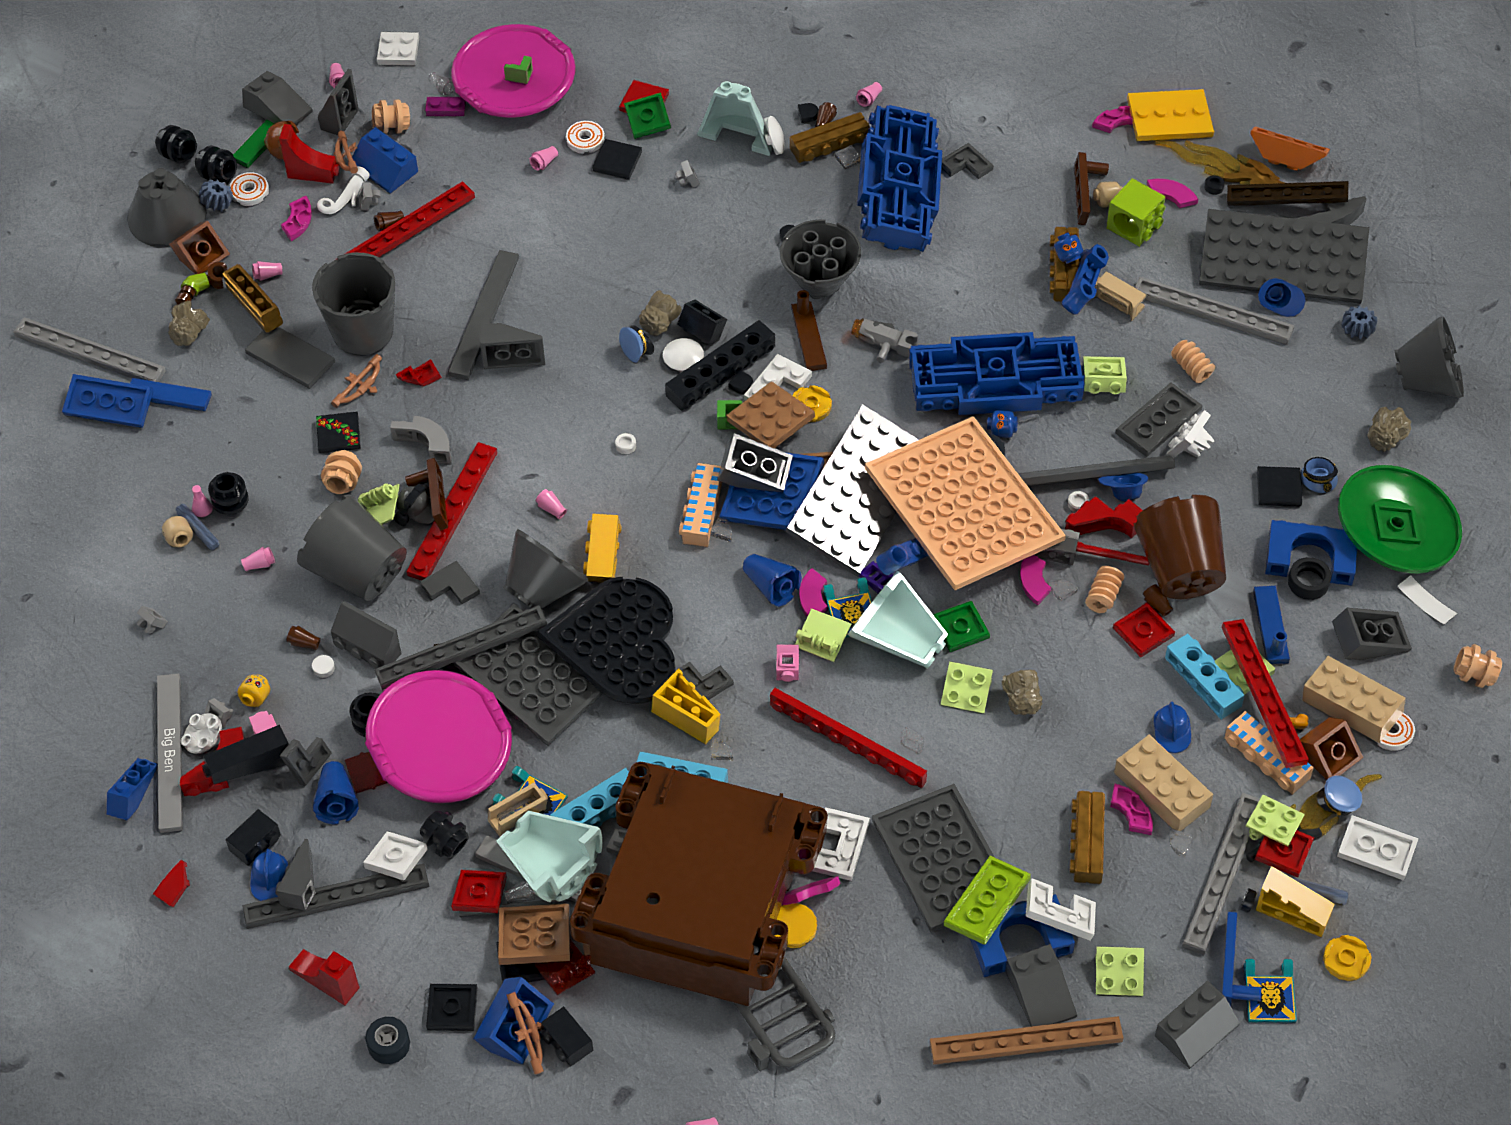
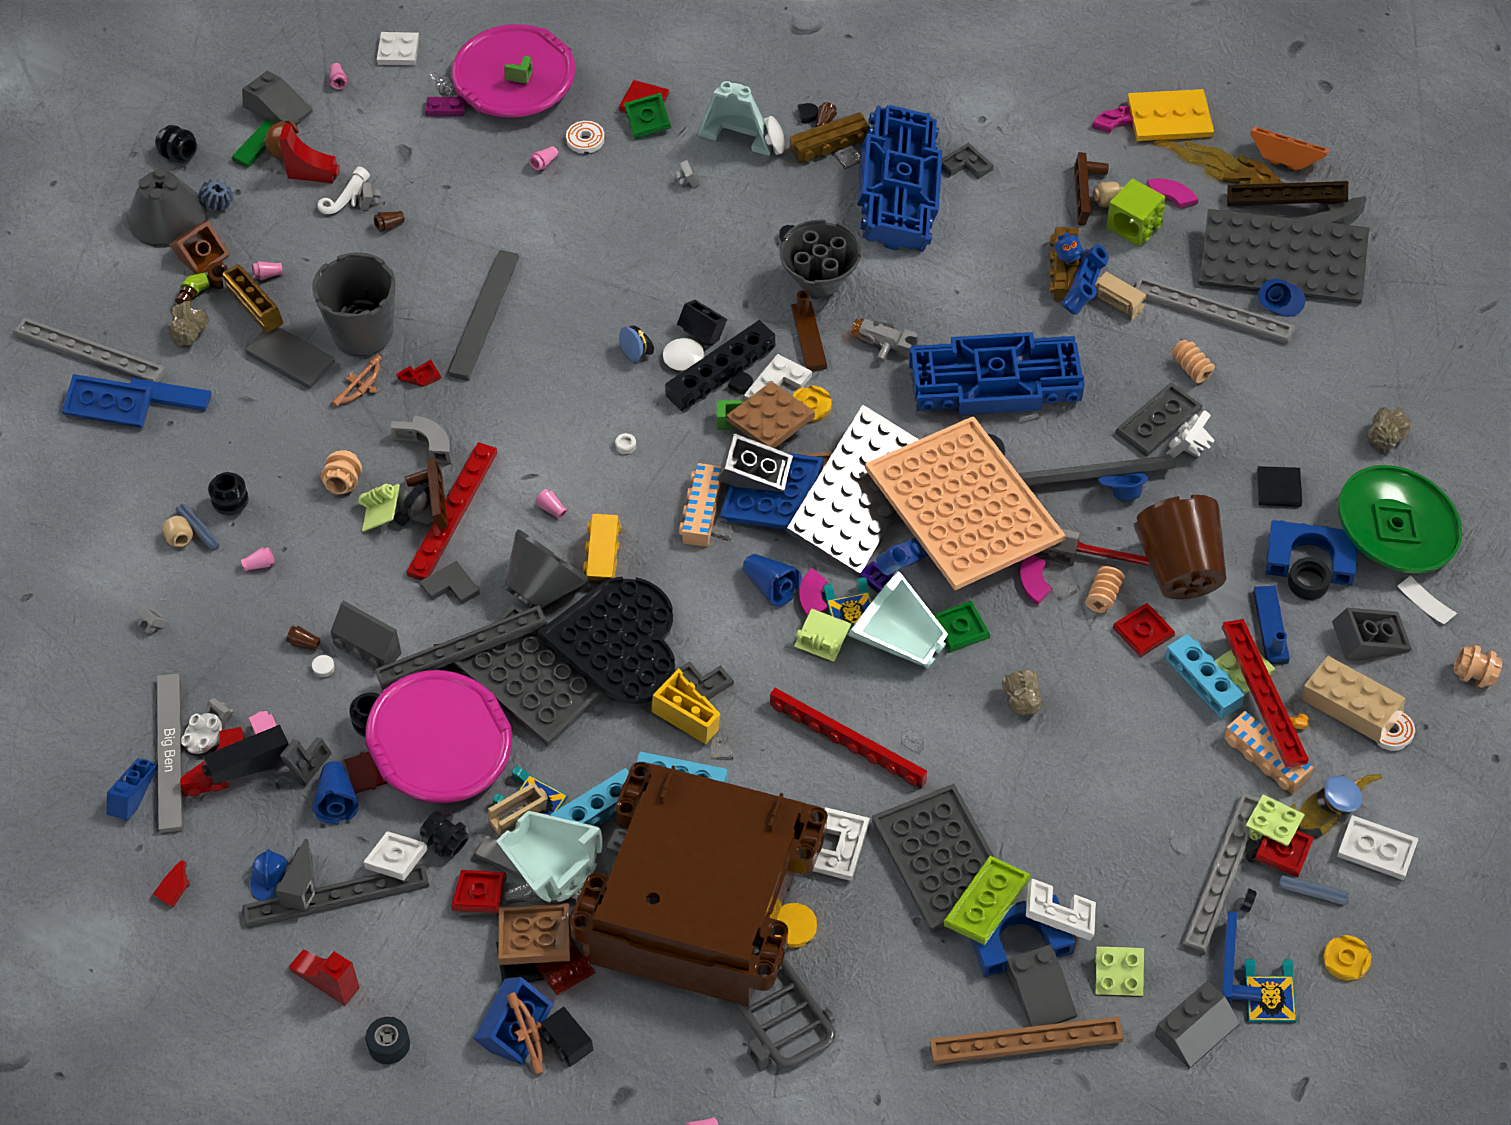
(201, 505): bright pink cone -> none
(215, 164): black piece -> none
(249, 180): white tile -> none
(253, 690): yellow head -> none
(253, 837): black brick -> none
(298, 219): dark pink tile -> none
(338, 432): black tile -> none
(340, 106): dark grey slope -> none
(352, 167): nougat piece -> none
(352, 550): dark grey cone -> none
(385, 160): blue slope -> none
(391, 116): light nougat piece -> none
(416, 221): red plate -> none
(452, 1007): black tile -> none
(510, 347): dark grey slope -> none
(617, 159): black tile -> none
(659, 313): dark tan hair -> none
(787, 662): bright pink window -> none
(809, 890): dark pink tile -> none
(867, 95): bright pink cone -> none
(966, 687): yellowish green hinge -> none
(1002, 423): blue head -> none
(1076, 500): white tile -> none
(1089, 837): pearl gold brick -> none
(1097, 516): red arch -> none
(1104, 374): yellowish green plate -> none
(1133, 808): dark pink tile -> none
(1157, 600): reddish brown cone -> none
(1163, 783): tan brick -> none
(1172, 728): blue piece -> none
(1214, 185): black tile -> none
(1294, 903): yellow wedge -> none
(1319, 474): medium blue piece -> none
(1331, 747): dark orange slope -> none
(1359, 322): sand blue gear -> none
(1429, 362): dark grey cone -> none

